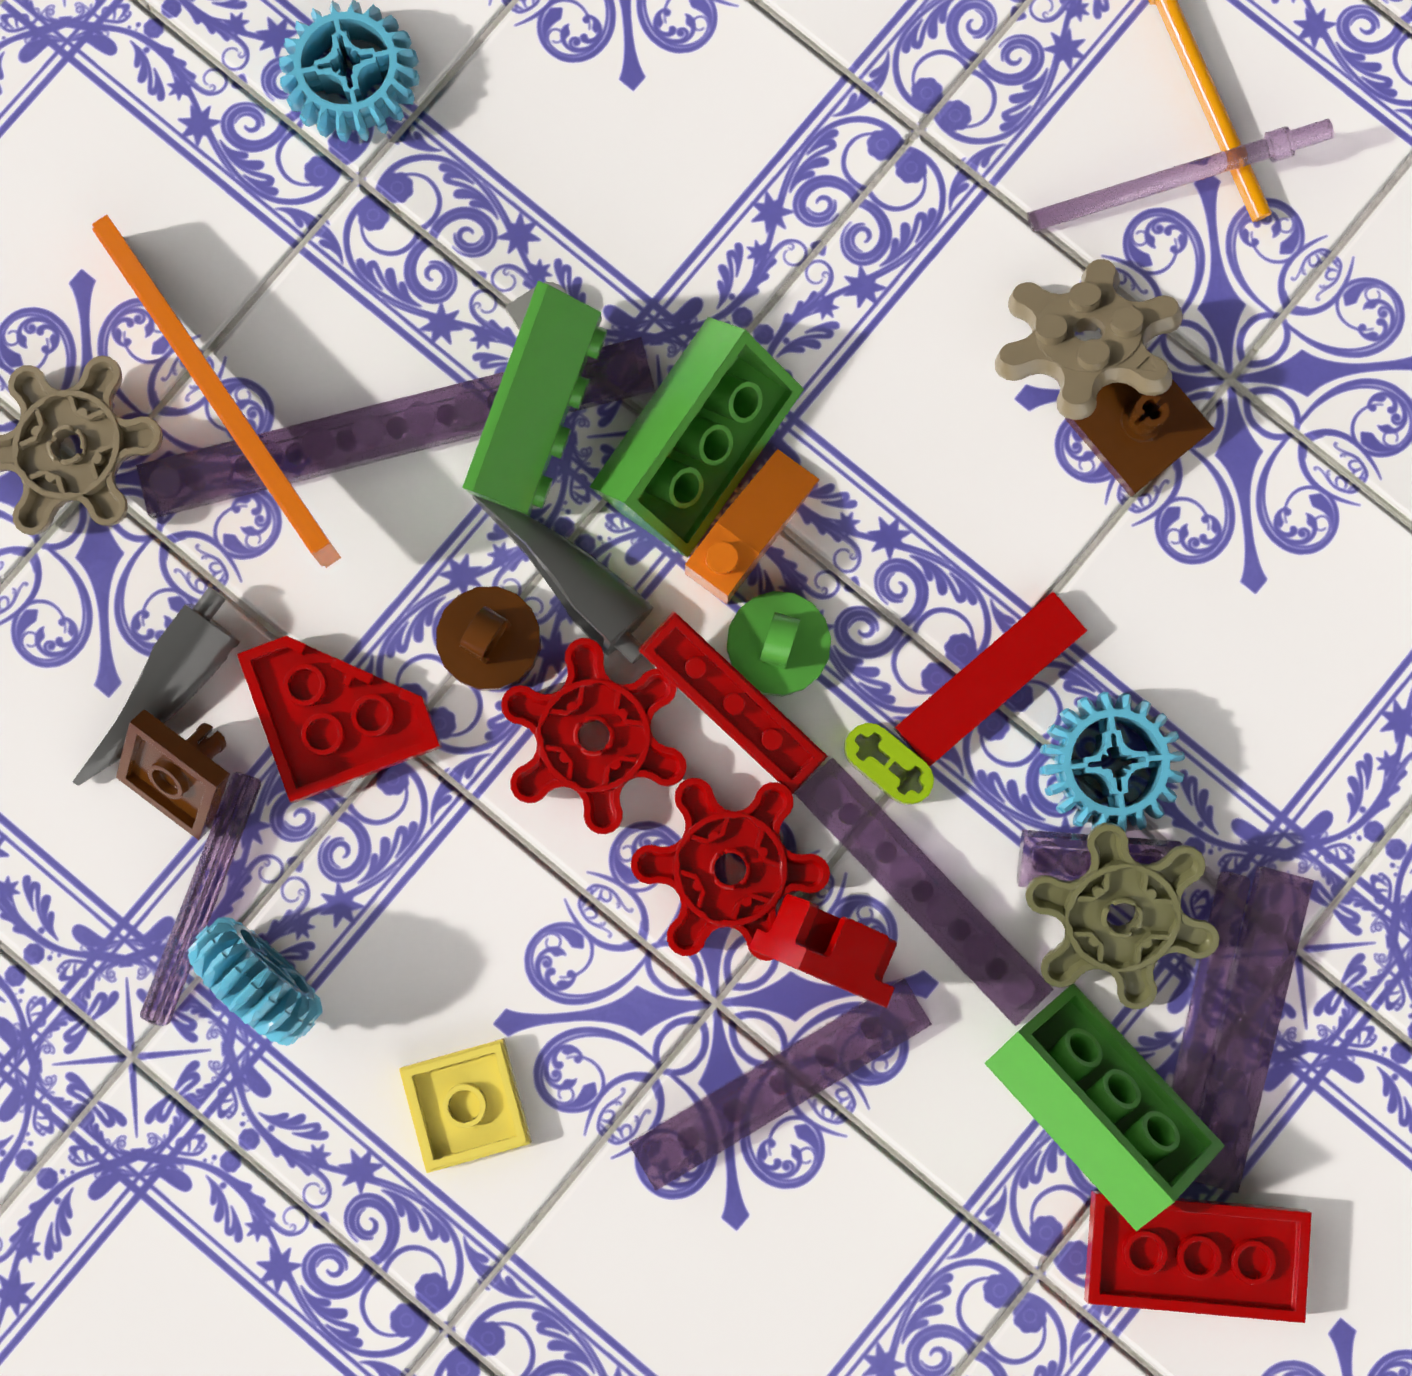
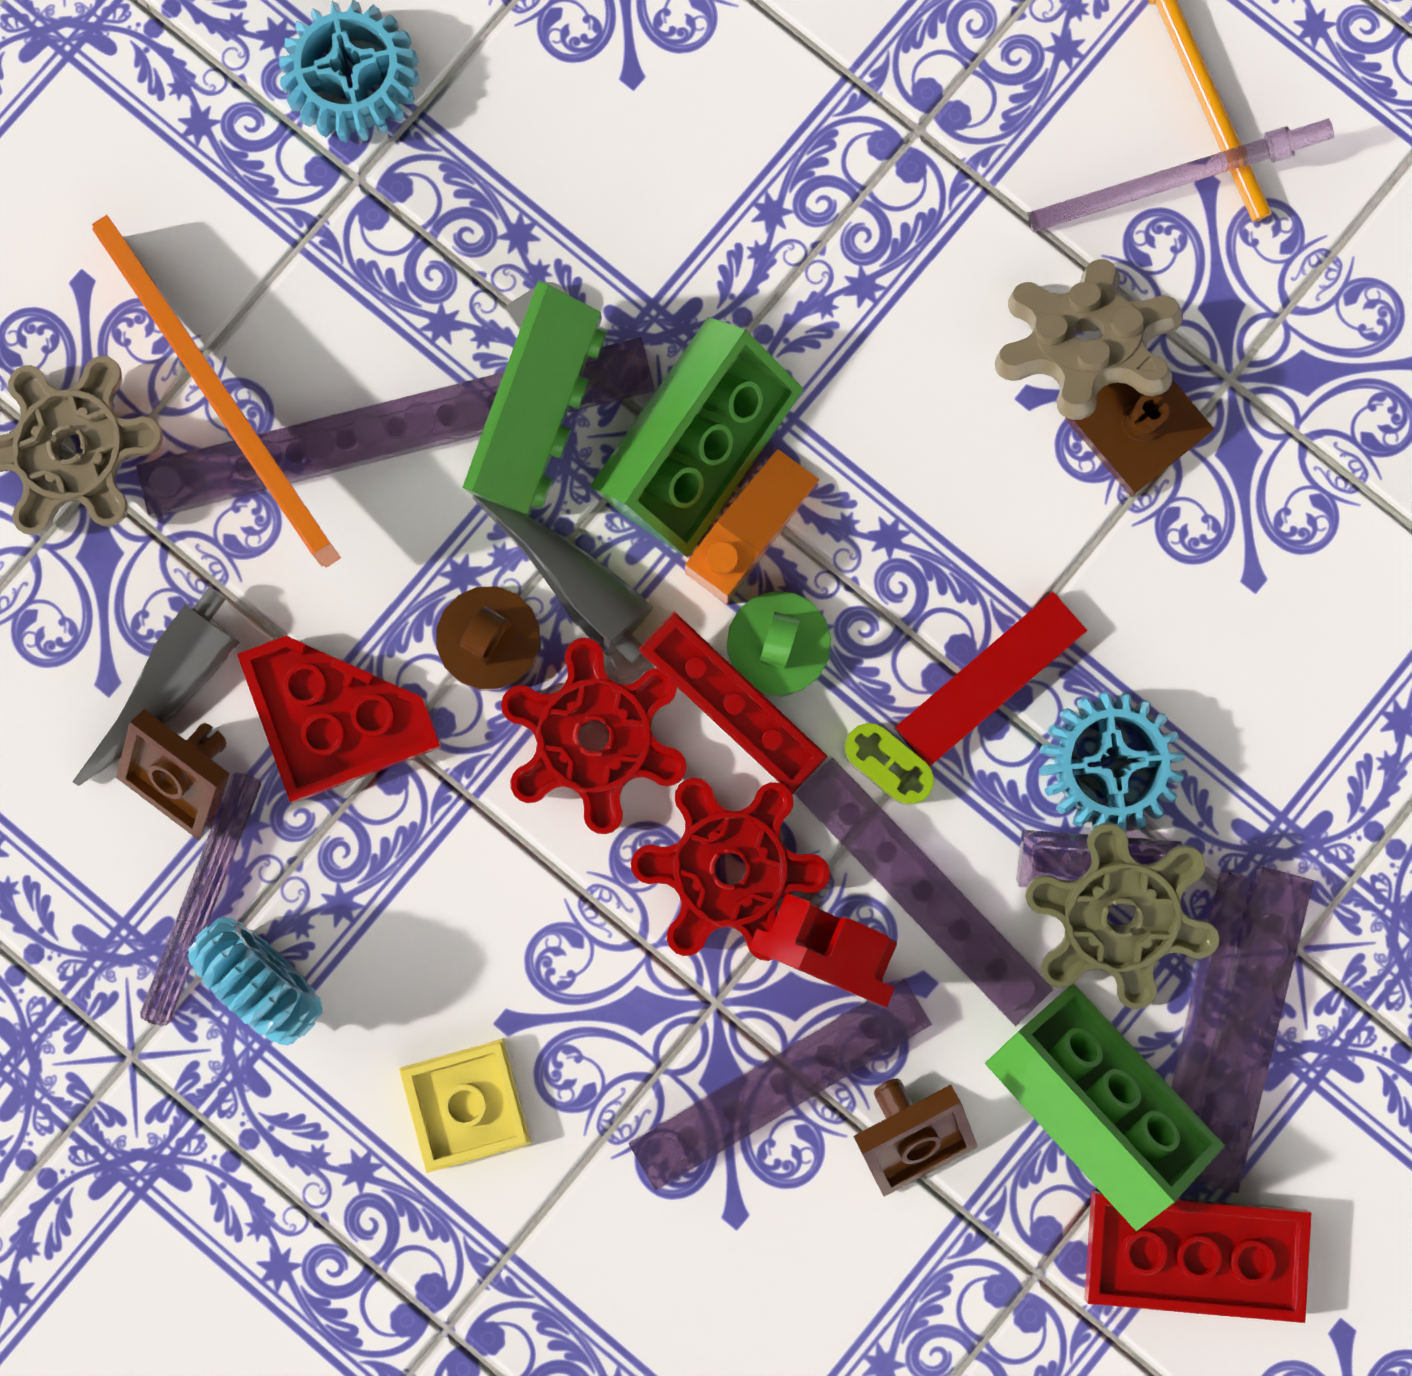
(913, 1136): none -> reddish brown tile

